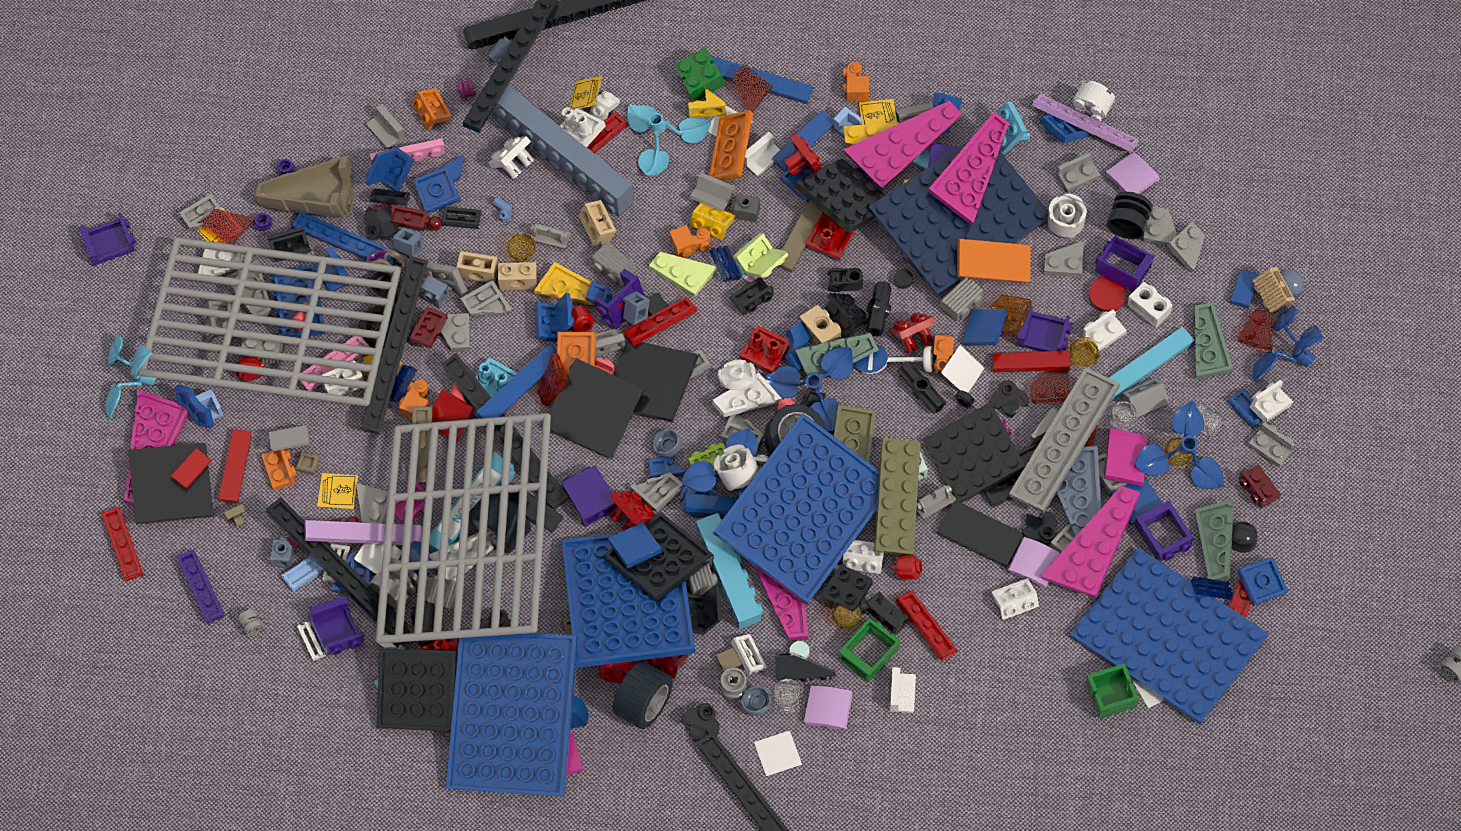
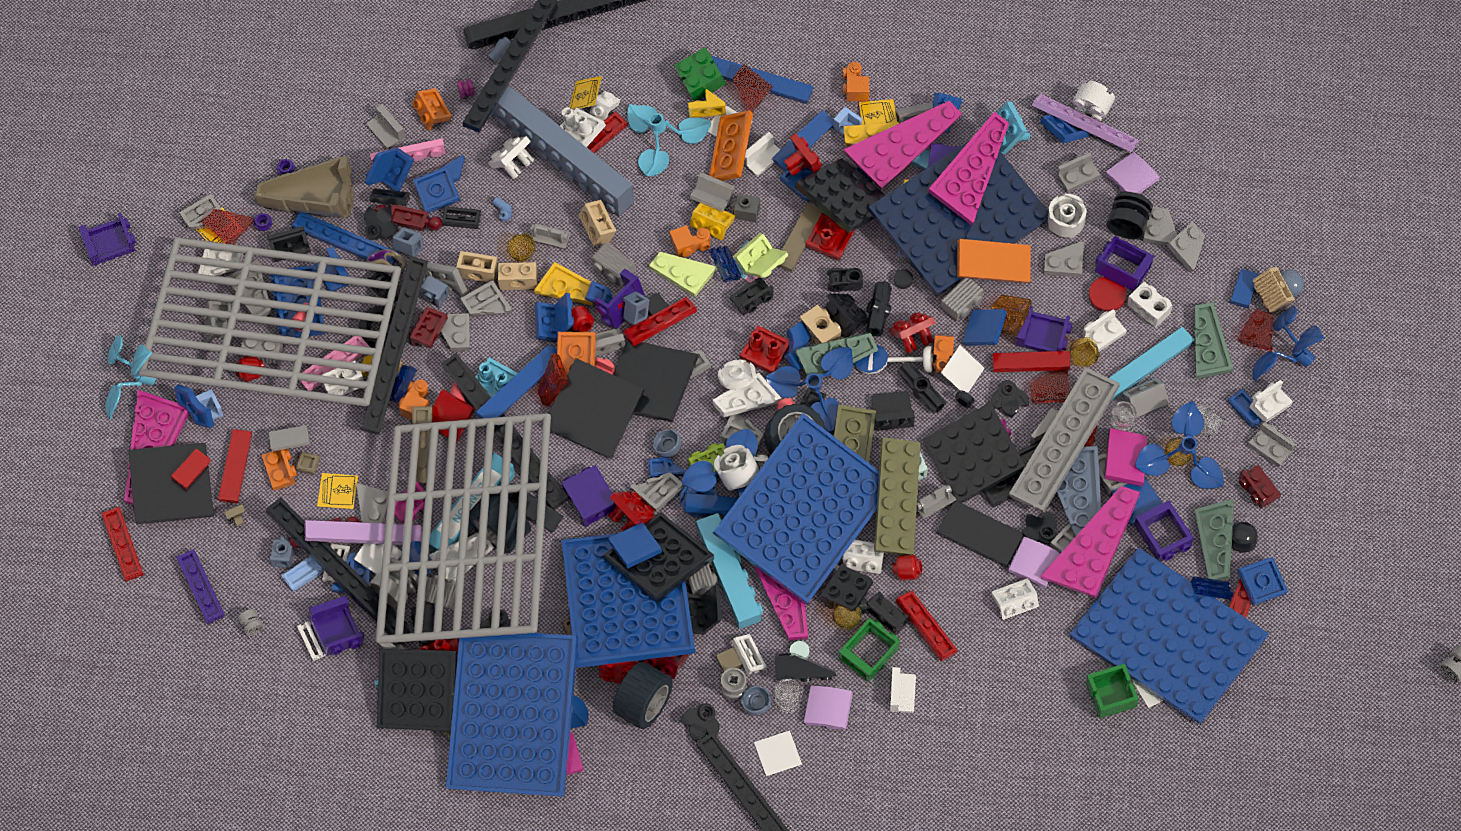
(893, 410): none -> black bracket

